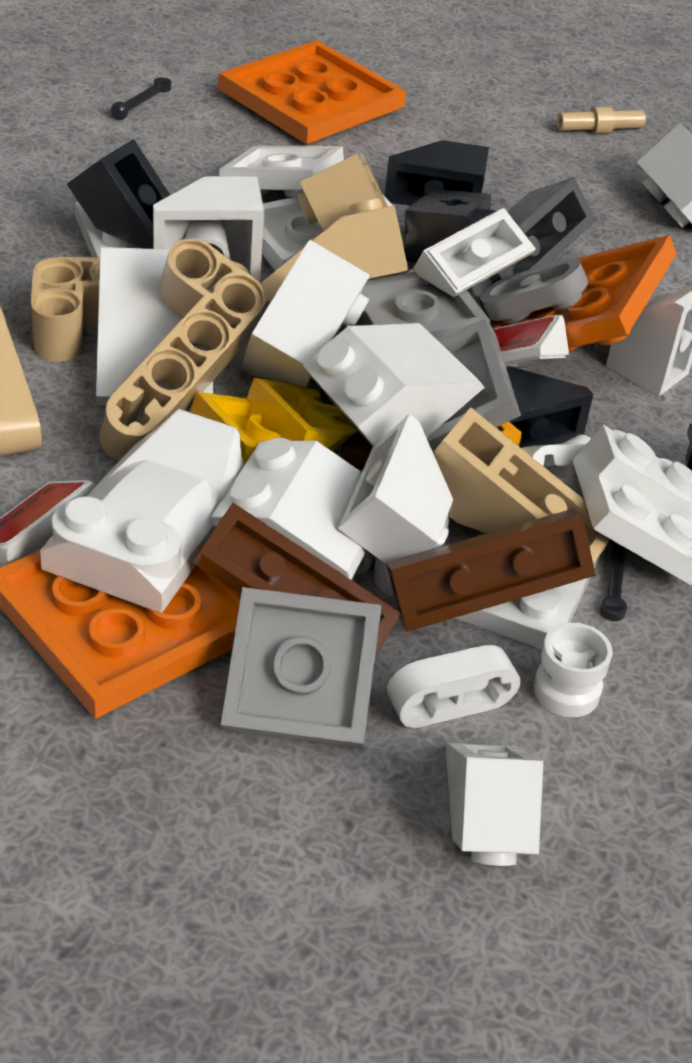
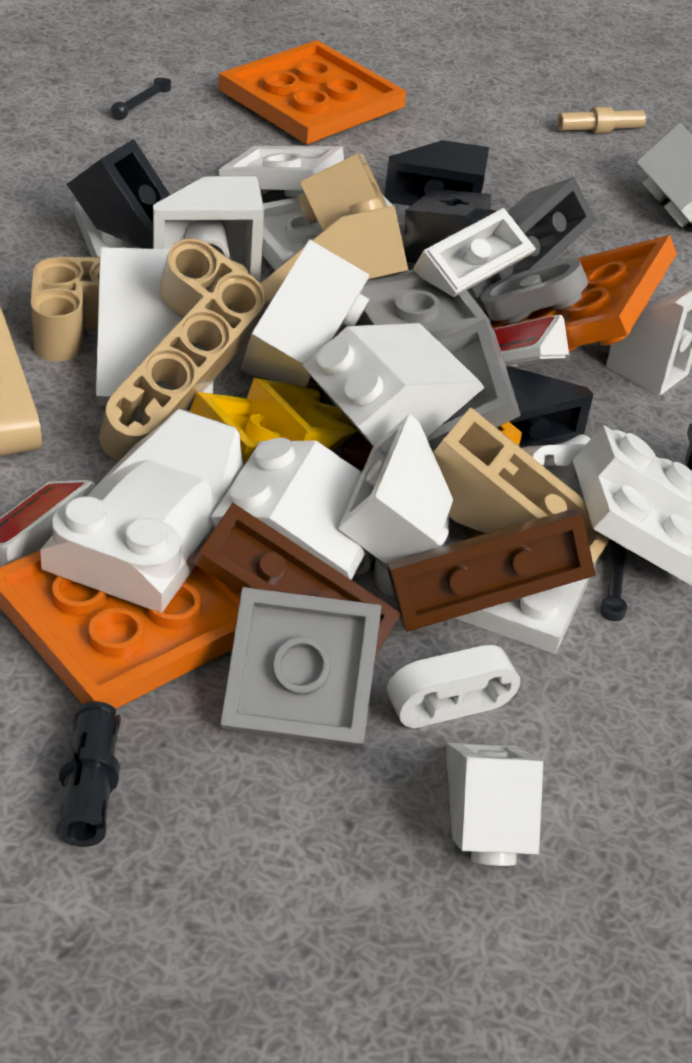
(89, 775): none -> black pin
(572, 669): white wheel -> none

